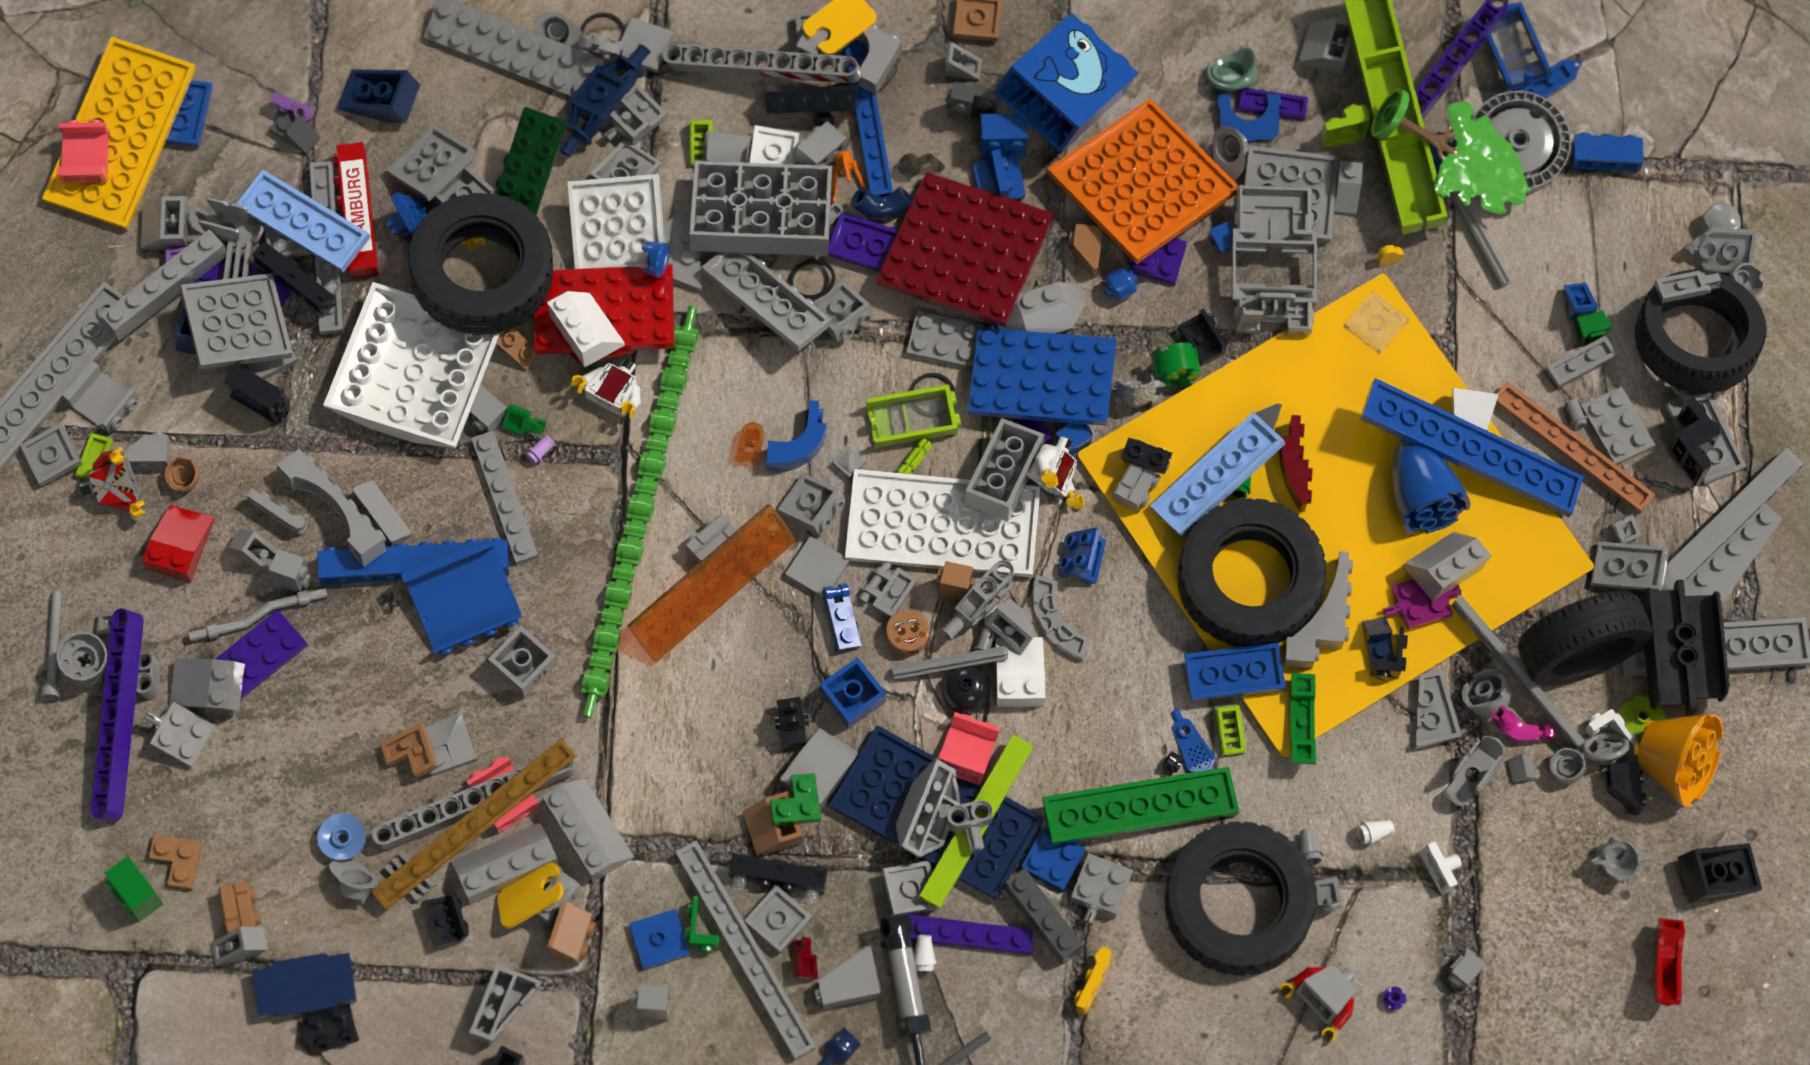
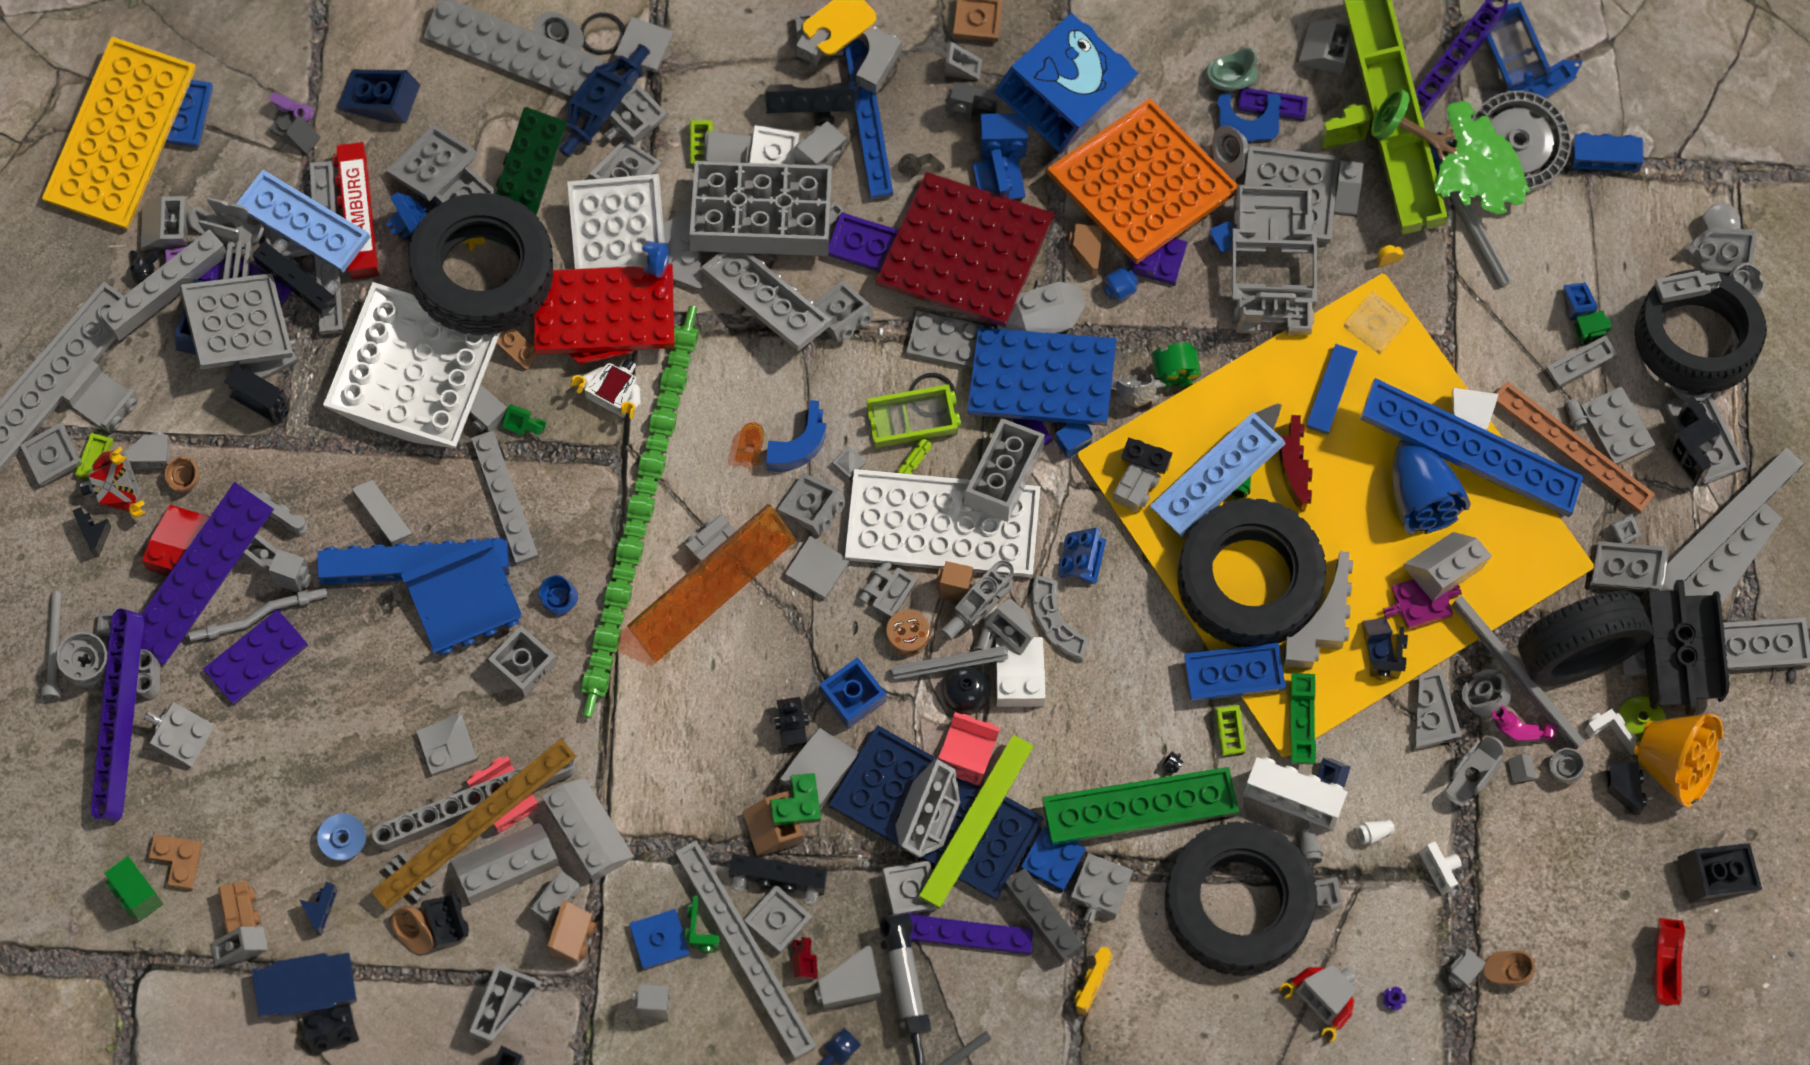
(84, 152): coral panel -> none
(94, 533): none -> black slope
(142, 266): none -> black piece
(202, 570): none -> dark purple plate
(207, 684): light grey slope -> none
(301, 473): light grey arch -> none
(319, 913): none -> dark blue slope
(354, 879): light grey piece -> none
(411, 744): medium nougat plate -> none
(411, 929): none -> medium nougat cap
(527, 896): yellow piece -> none
(540, 449): lavender pin -> none
(558, 595): none -> blue hair
(584, 326): white slope -> none
(597, 45): light grey plate -> none
(754, 57): light grey beam -> none
(814, 261): black piece -> none
(841, 618): plate -> none
(844, 165): orange plant -> none
(881, 207): dark blue cylinder -> none
(924, 954): white cone -> none
(971, 822): light grey beam -> none
(1054, 471): torso -> none
(1189, 742): blue piece -> none
(1203, 334): black bracket -> none
(1295, 793): none -> white brick
(1331, 389): none -> blue tile
(1333, 772): none -> dark blue slope
(1510, 968): none -> medium nougat cap
(1607, 751): light grey piece -> none
(1619, 859): light grey hair -> none

